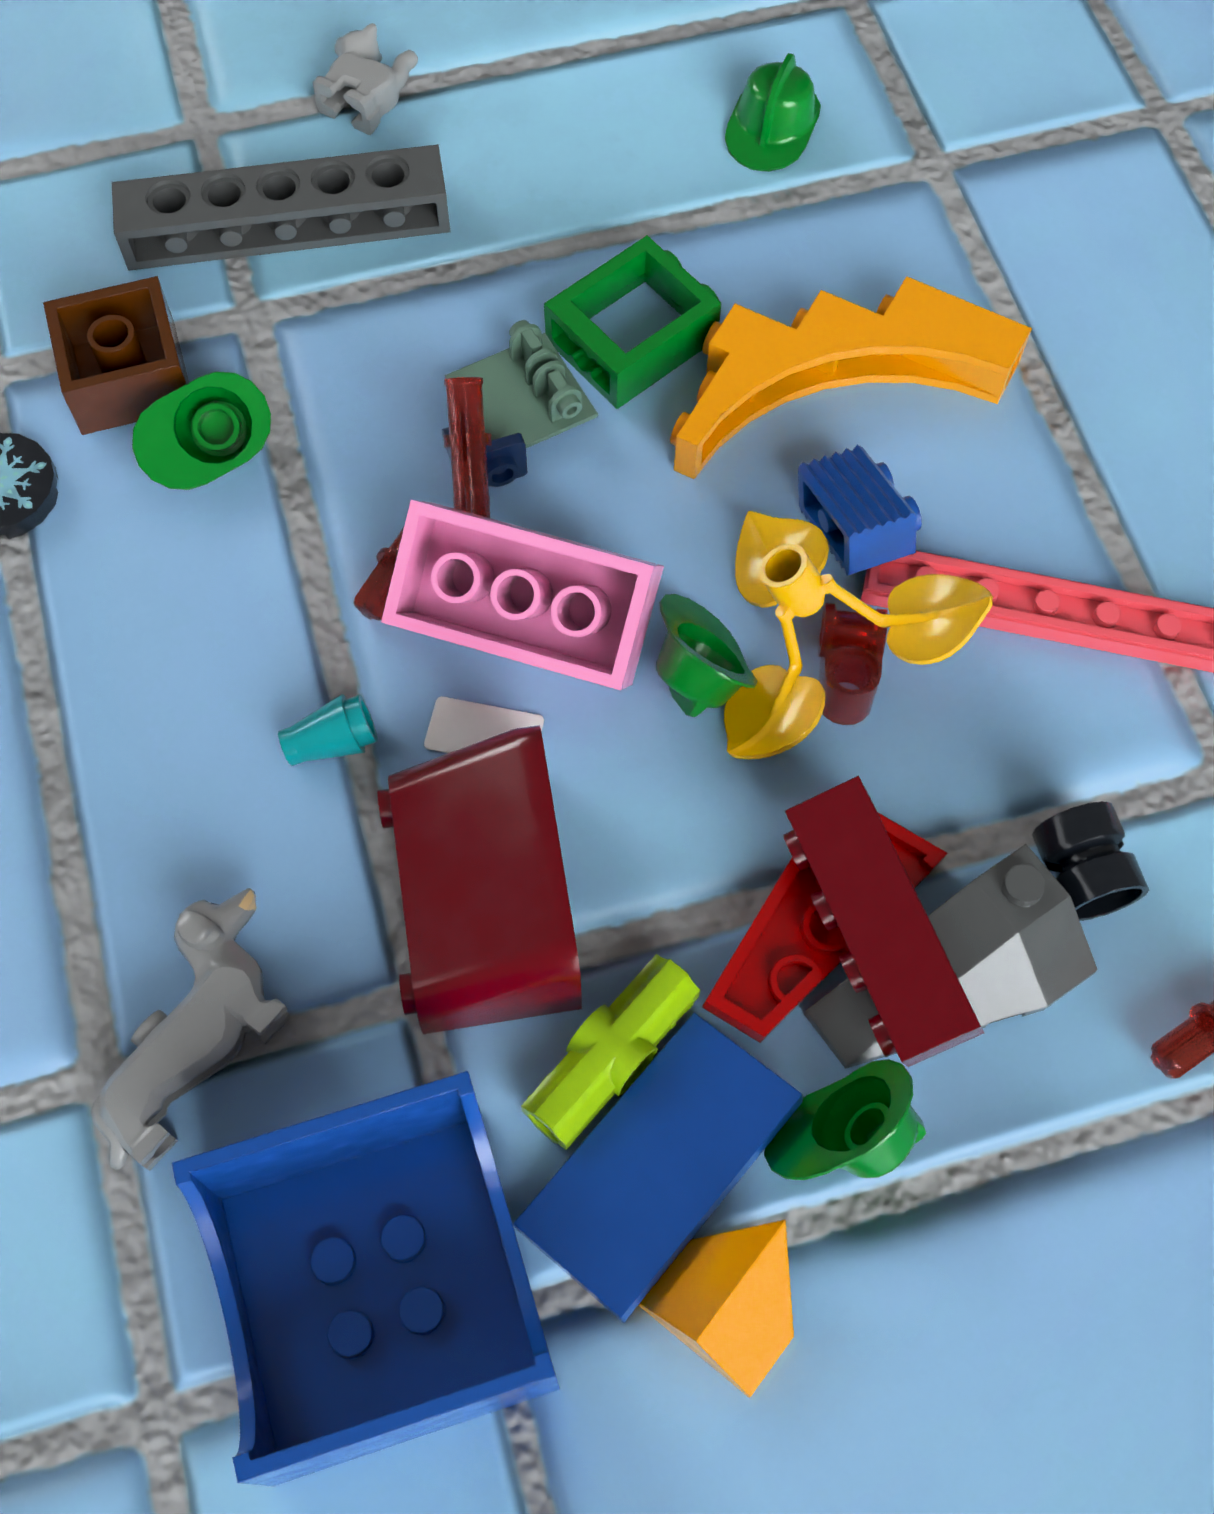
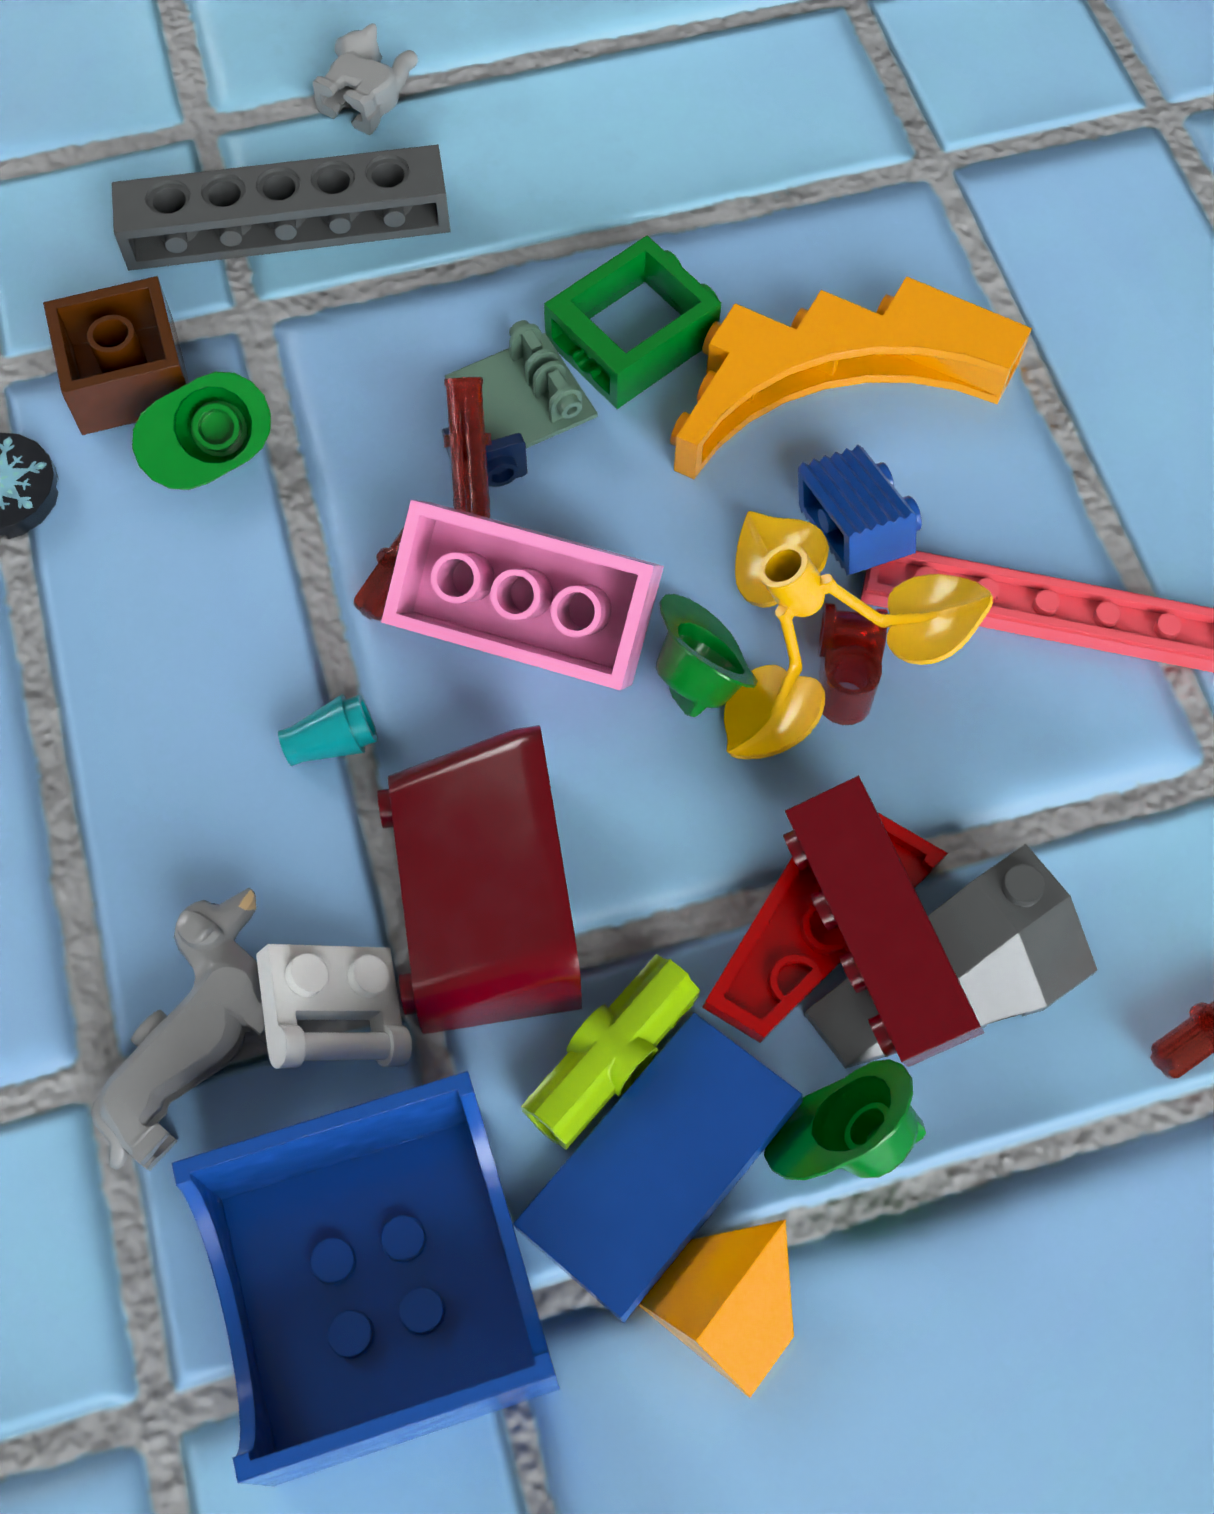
(331, 985): none -> white plate
(464, 723): white sticker -> none
(773, 117): green piece -> none
(1087, 853): black wheel -> none

